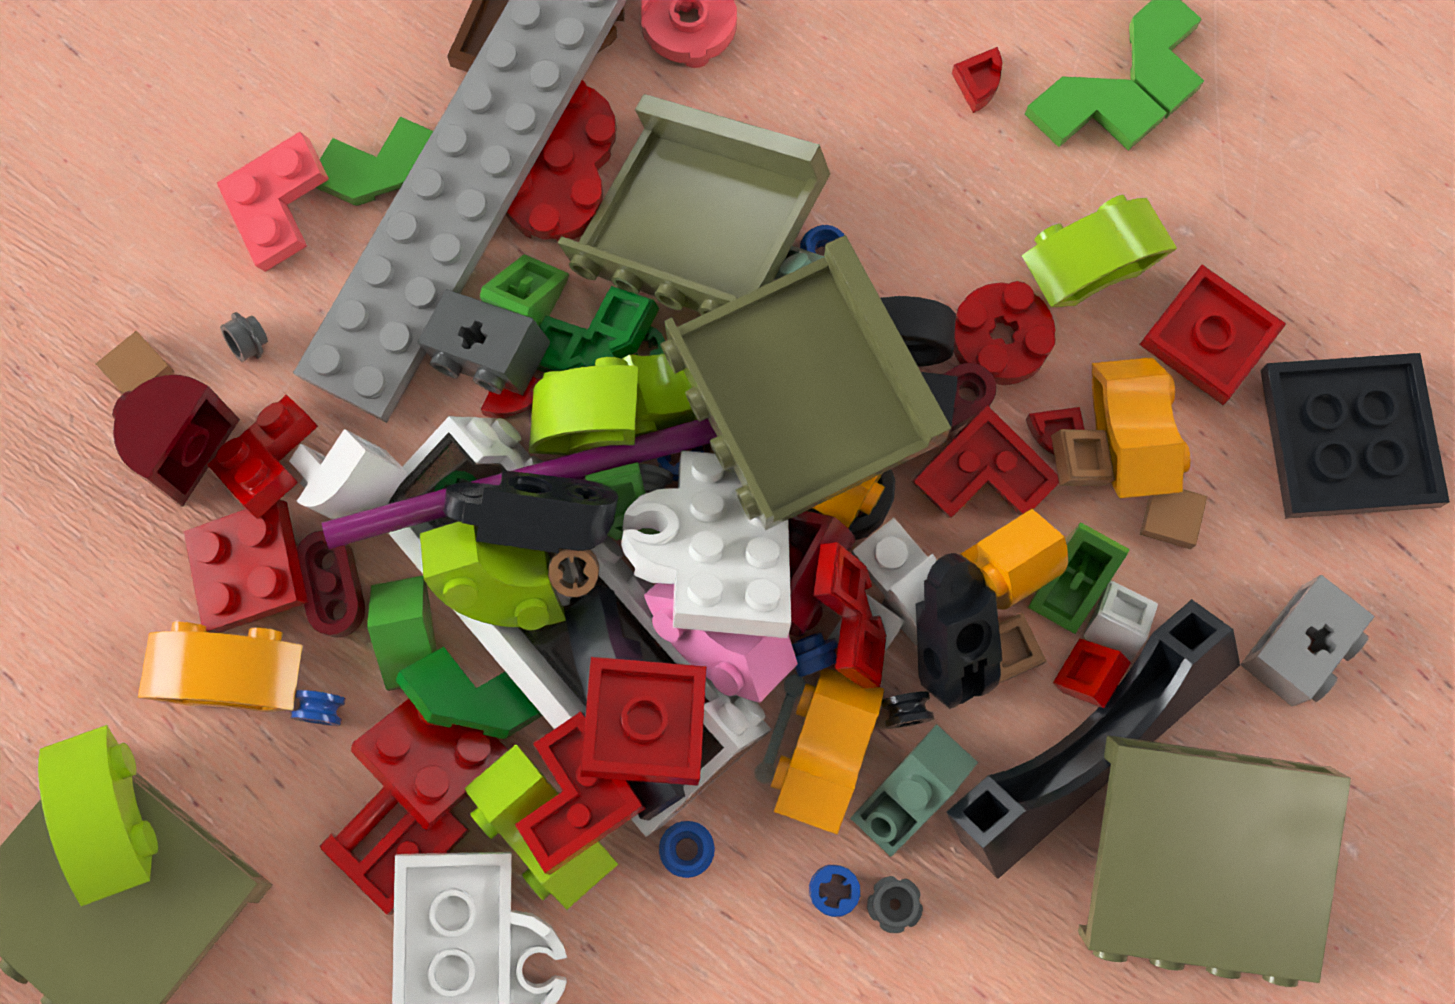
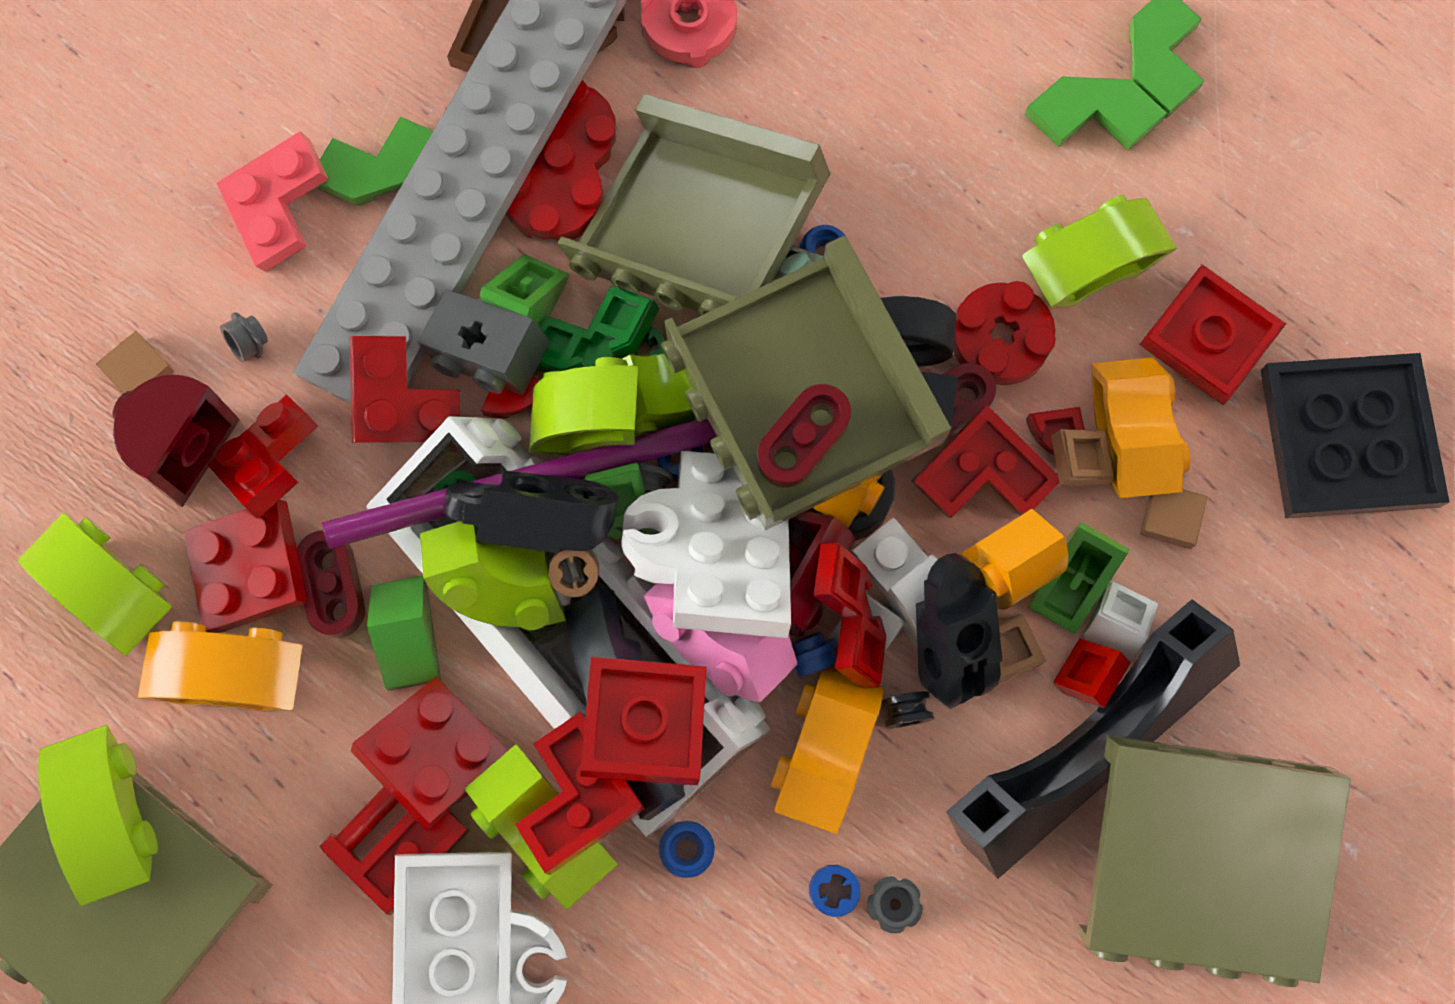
(95, 583): none -> lime brick
(318, 708): blue bush -> none
(349, 478): white brick -> none
(380, 399): none -> red plate
(449, 697): green tile -> none
(793, 687): clear light blue hinge -> none
(802, 437): none -> dark red plate
(914, 790): sand green slope -> none
(979, 77): red tile -> none
(1282, 653): light grey brick -> none

